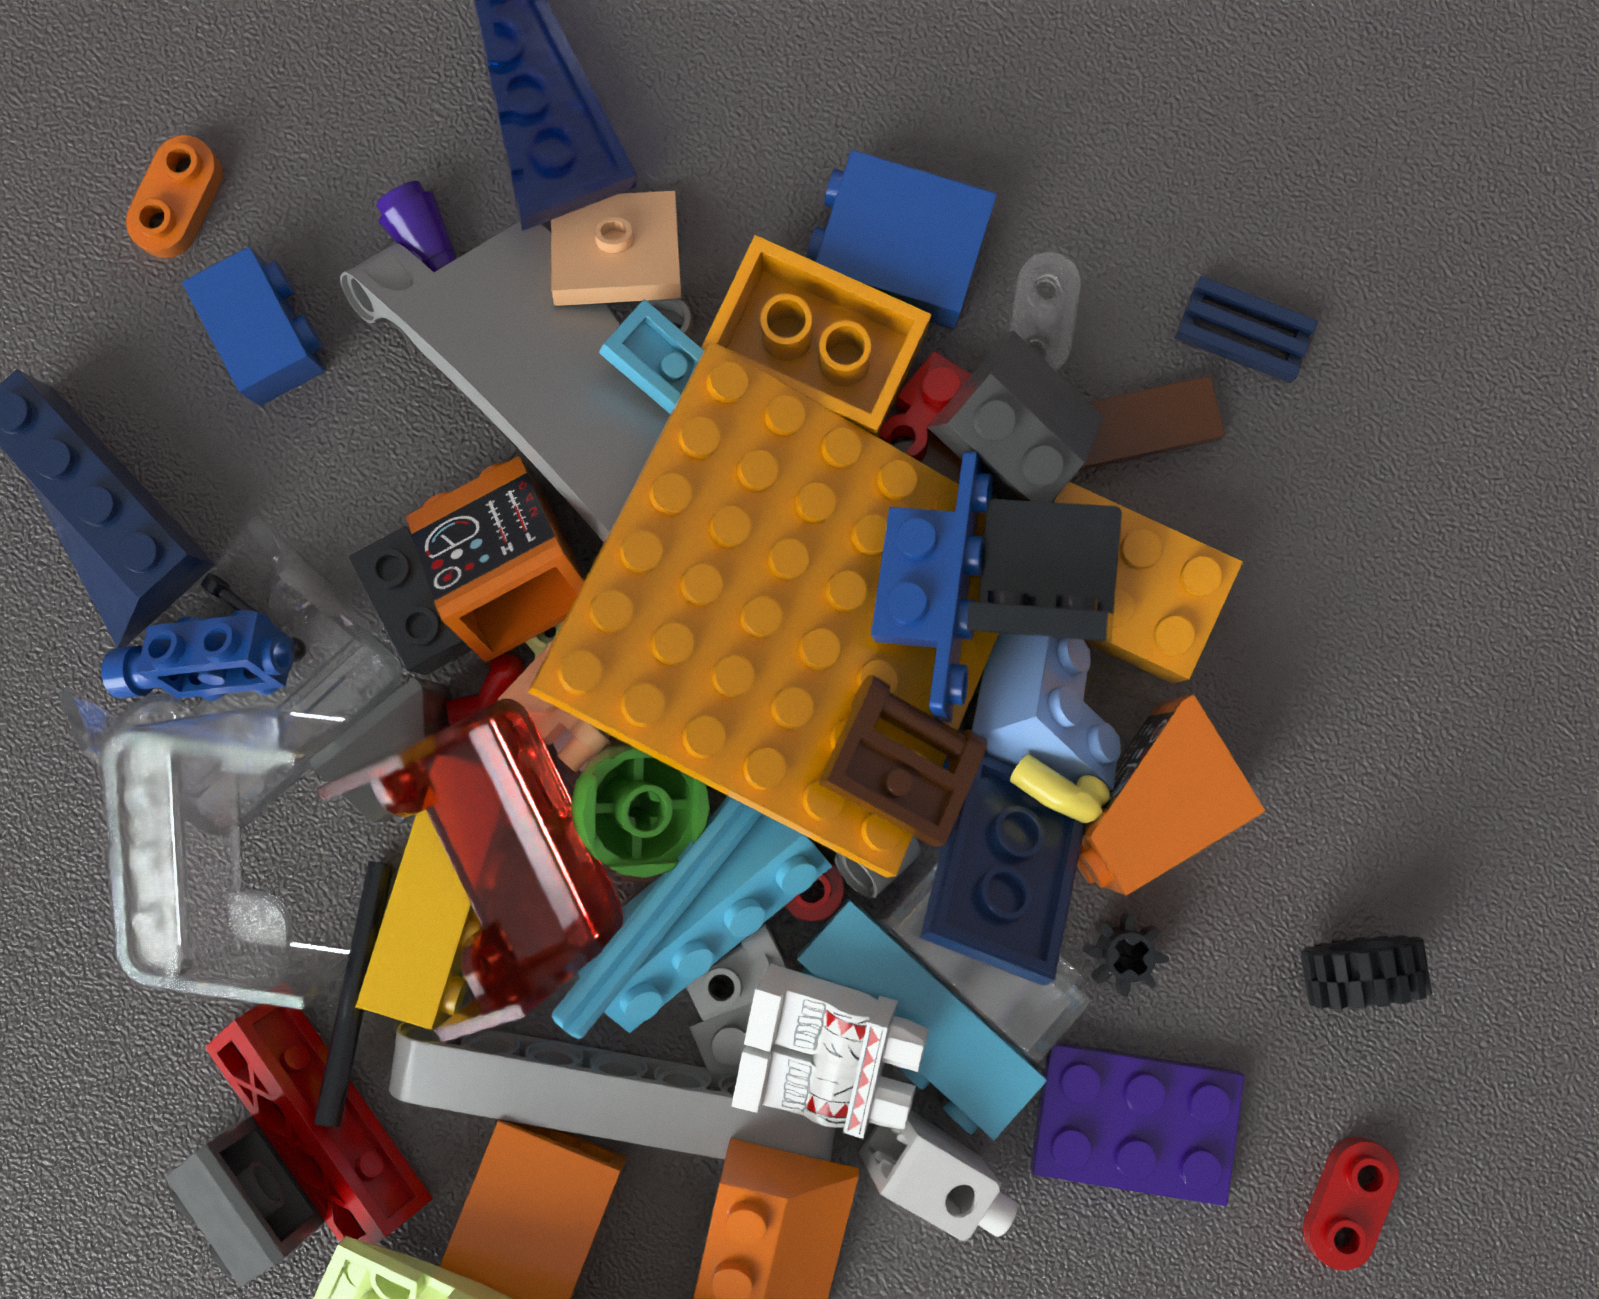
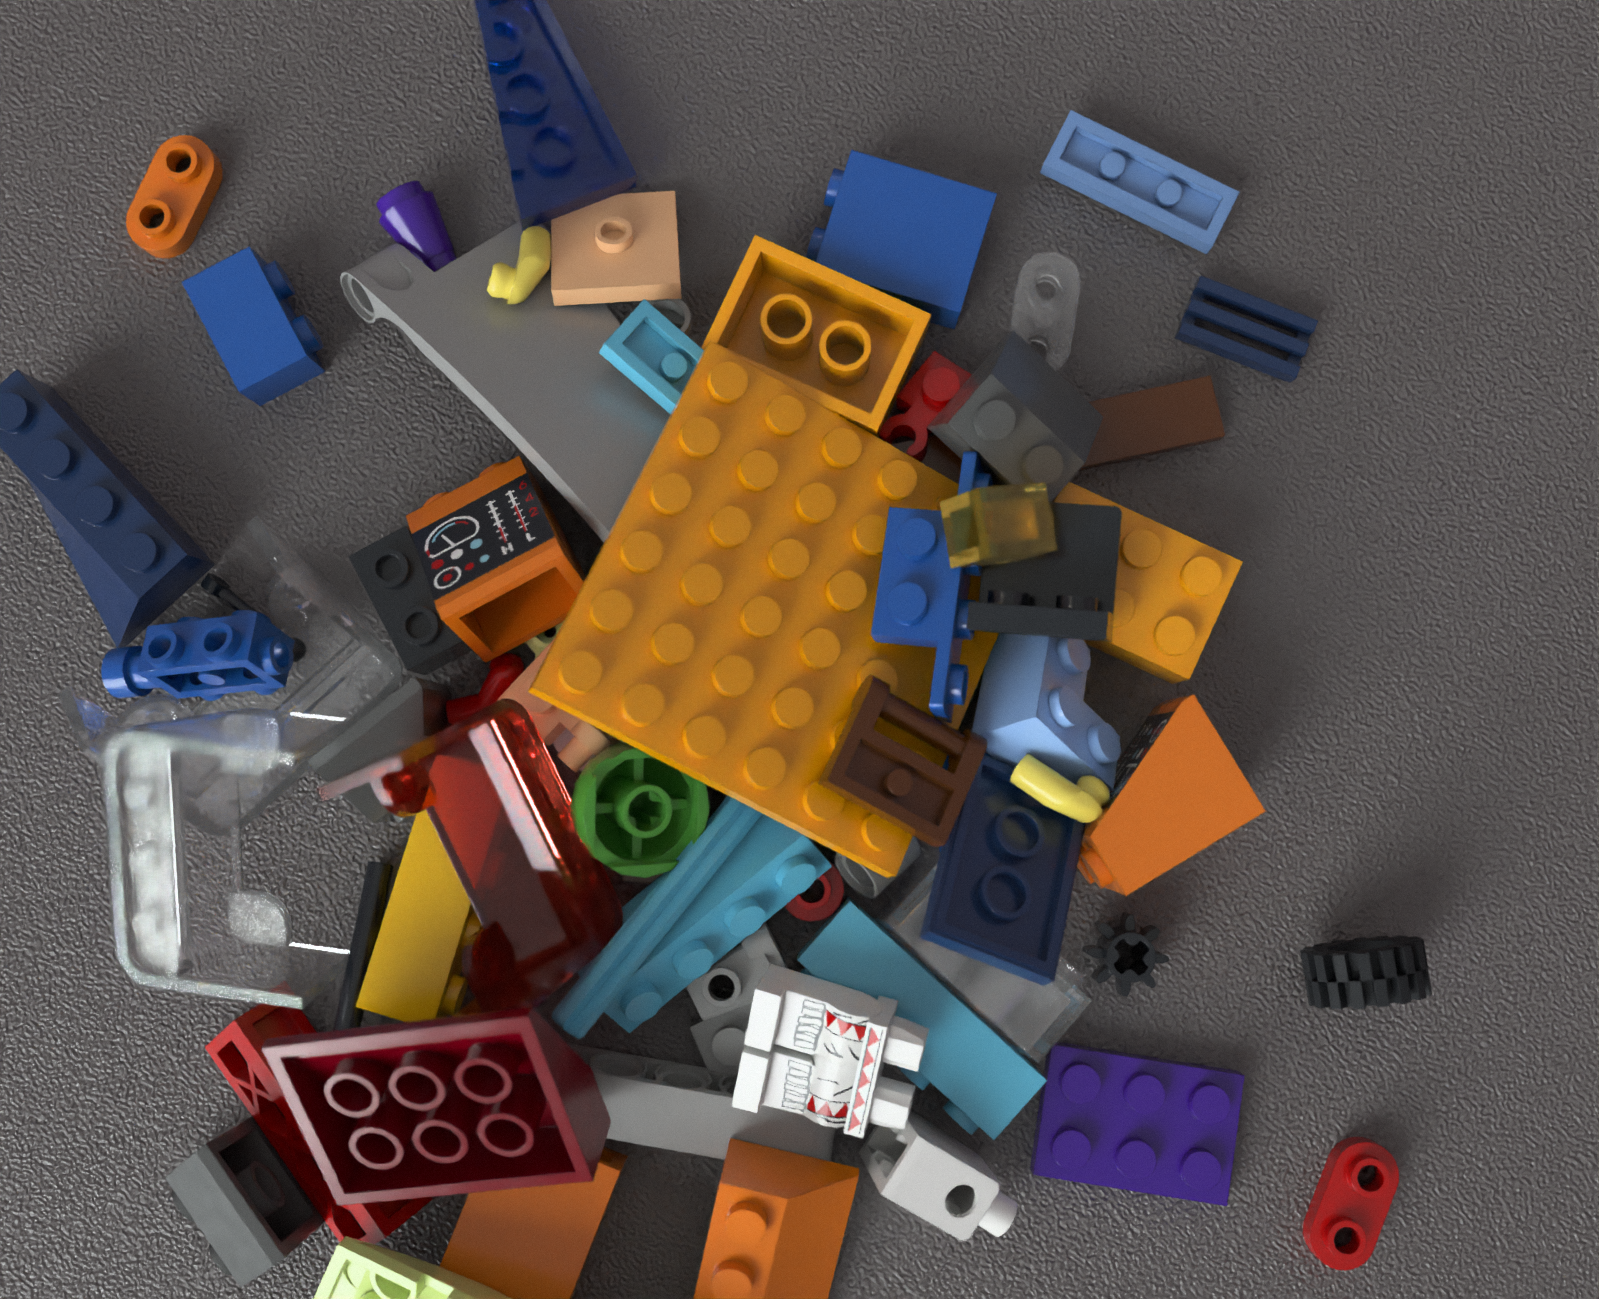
(443, 1106): none -> dark red slope
(532, 265): none -> light yellow arm
(998, 525): none -> clear yellow brick
(1139, 182): none -> medium blue plate

